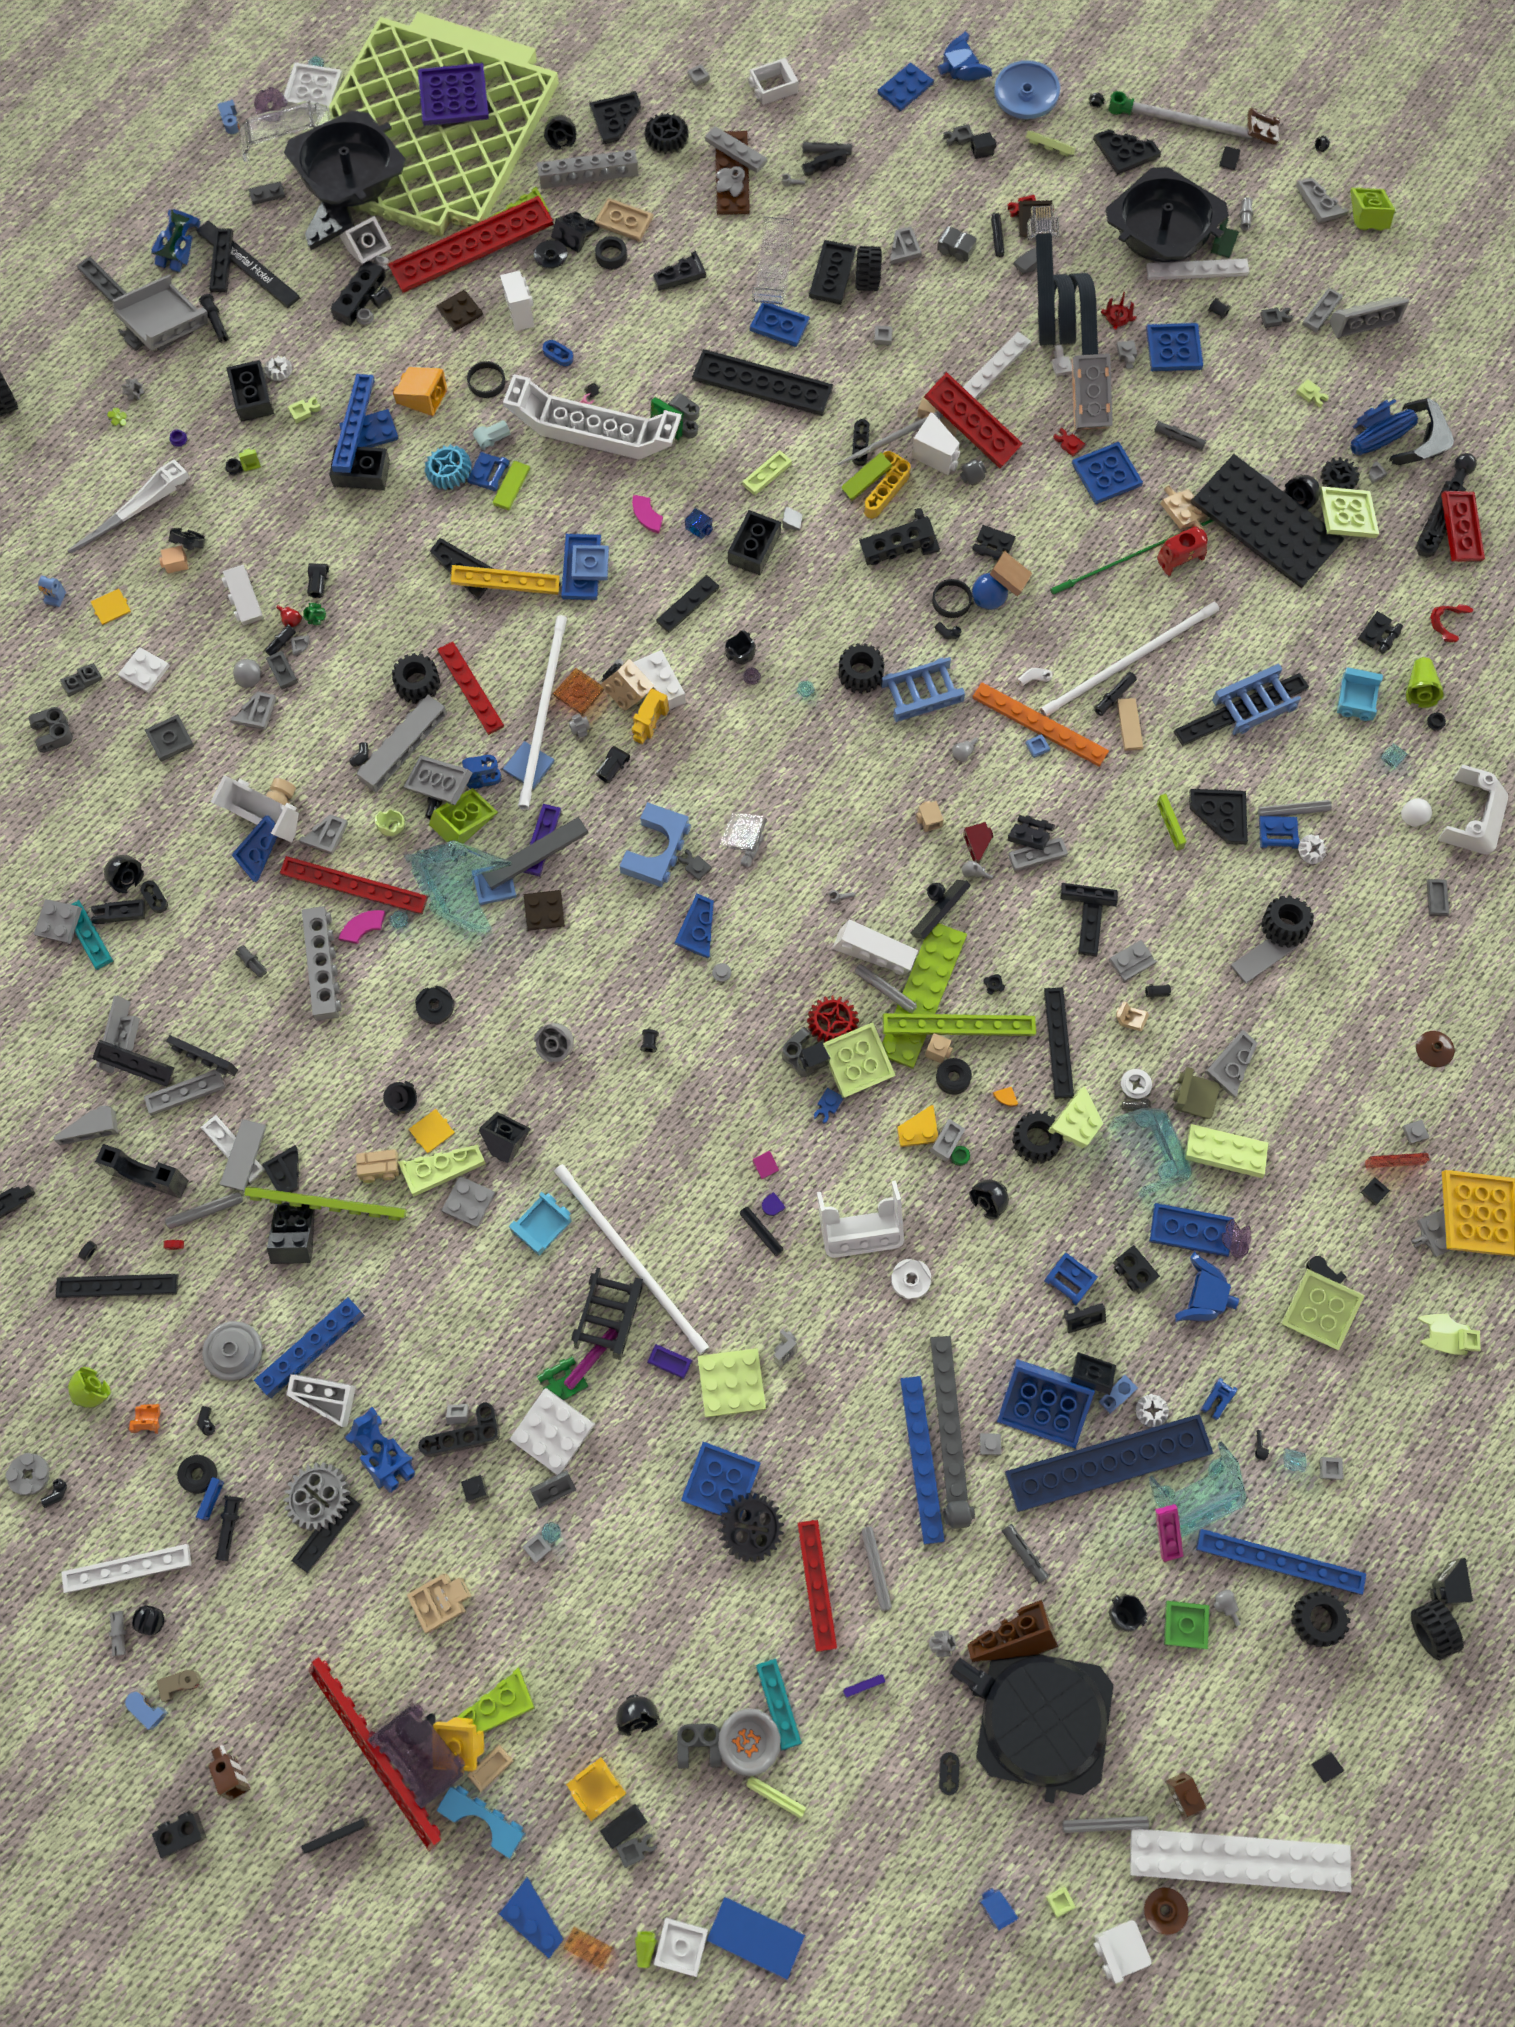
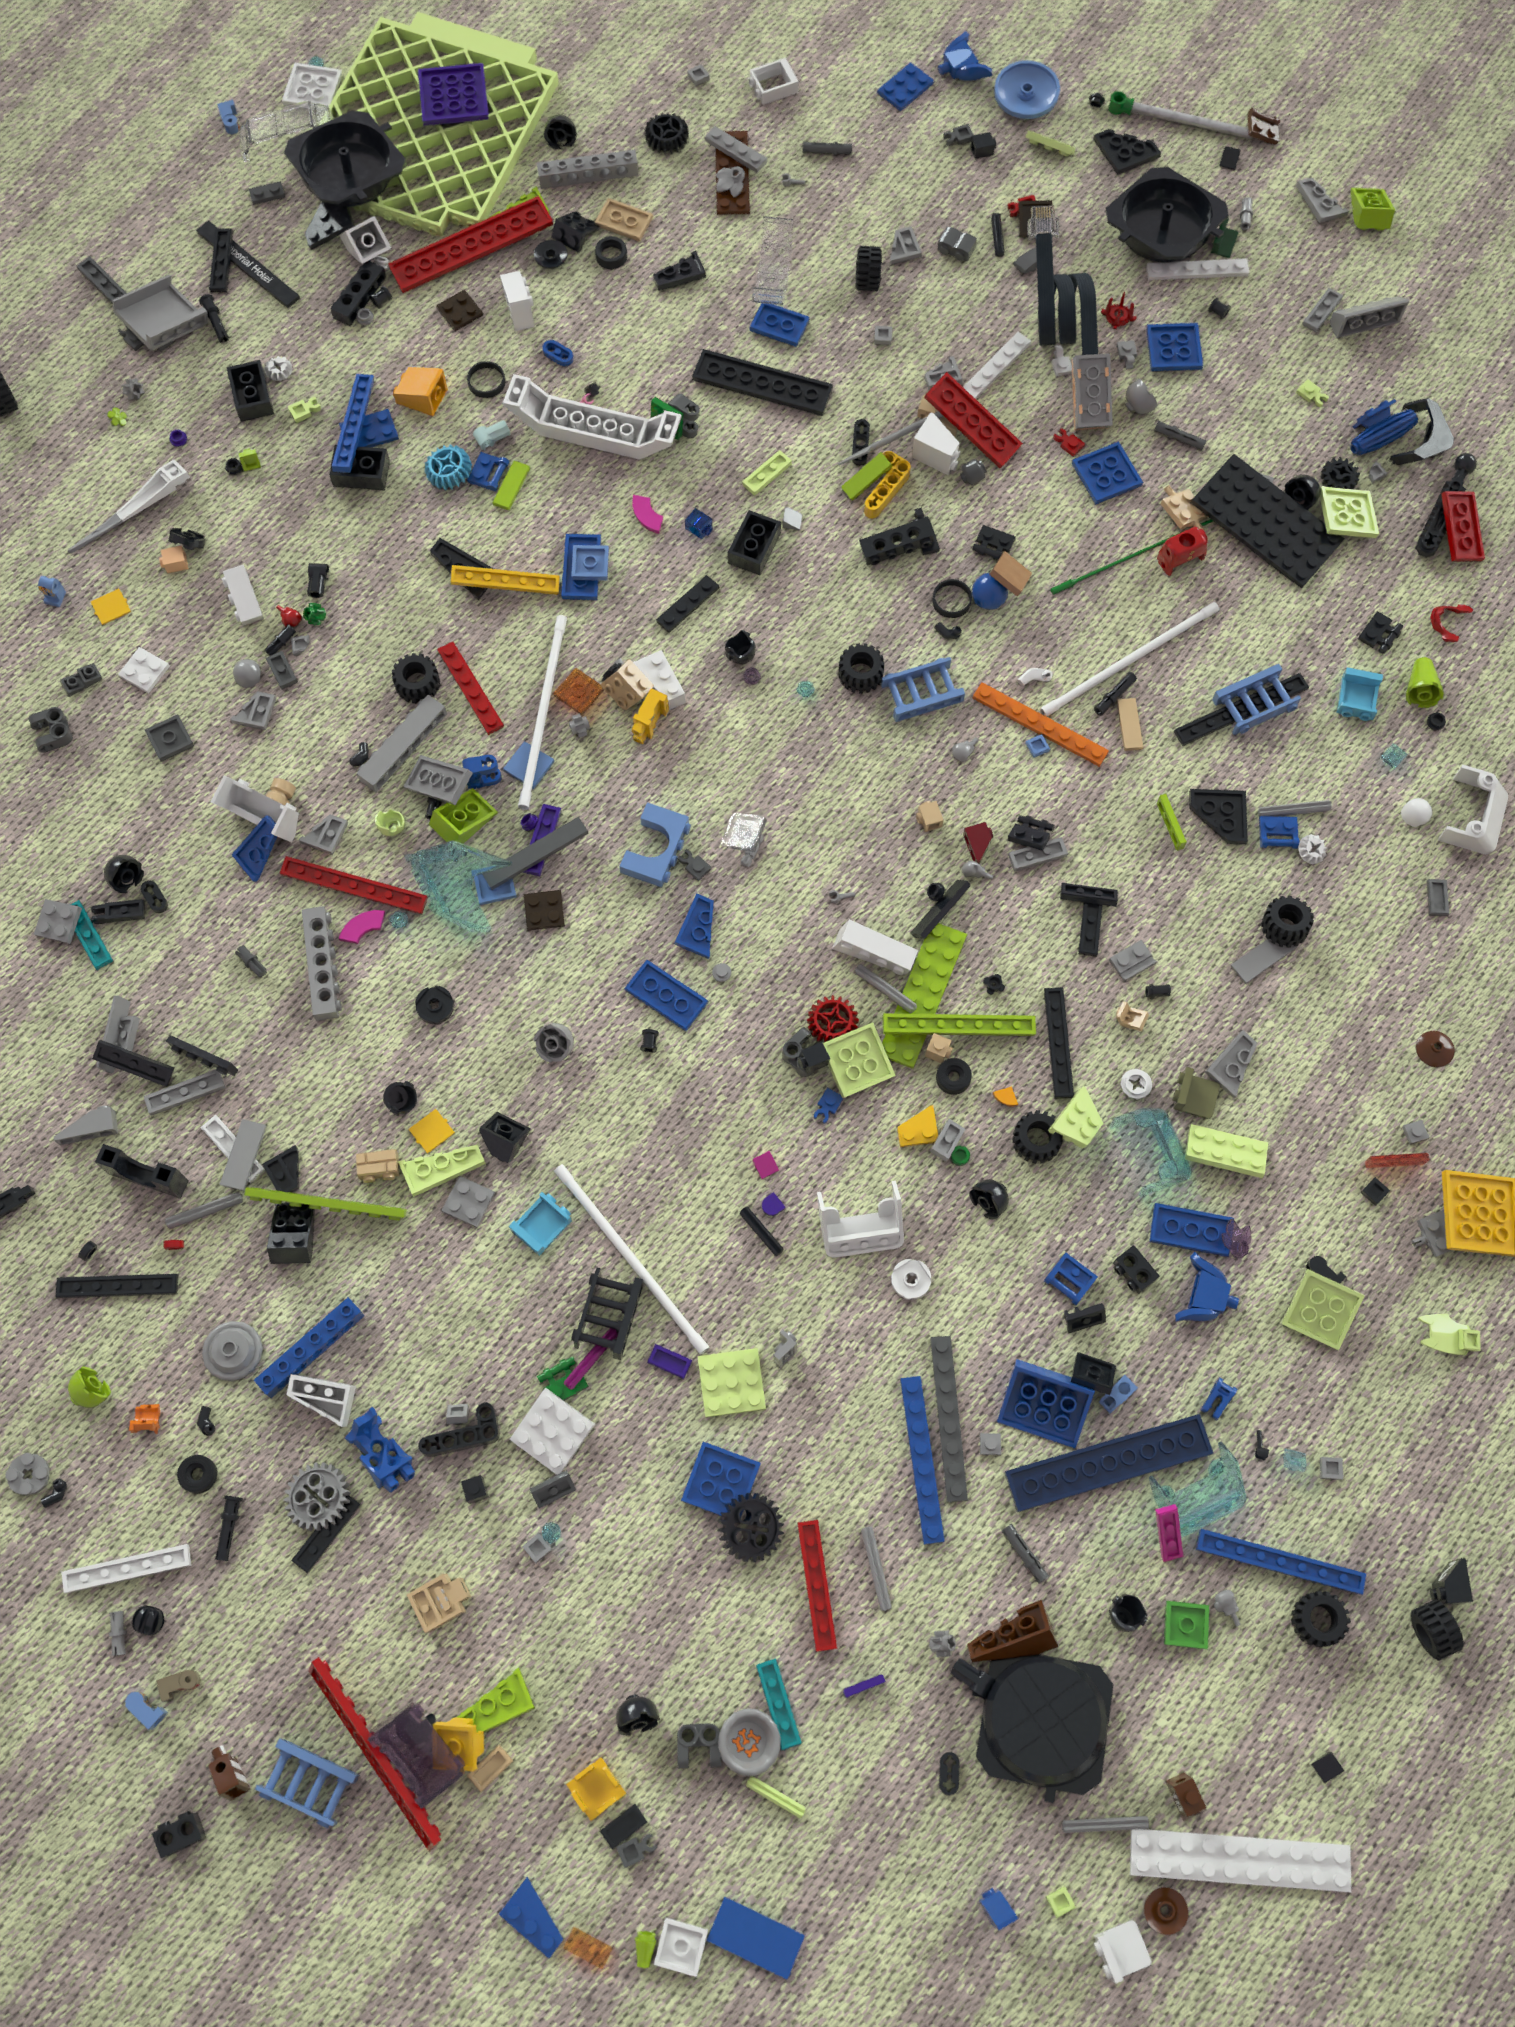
(171, 250): blue hips -> none
(210, 1499): blue tile -> none
(267, 96): clear purple plate -> none
(325, 1767): none -> medium blue fence
(335, 1835): black tile -> none
(505, 1836): dark azure arch -> none
(529, 821): none -> dark purple plate
(614, 762): black piece -> none
(615, 115): black plate -> none
(666, 995): none -> blue tile
(825, 161): black hinge -> none
(832, 272): black plate -> none
(950, 367): none -> light grey wing
(958, 1514): dark grey head -> none
(1132, 1105): clear smoke arm -> none
(1139, 398): none -> light grey cylinder
(1146, 1417): white gear -> none
(1274, 317): dark grey plate -> none
(1322, 143): black plate -> none

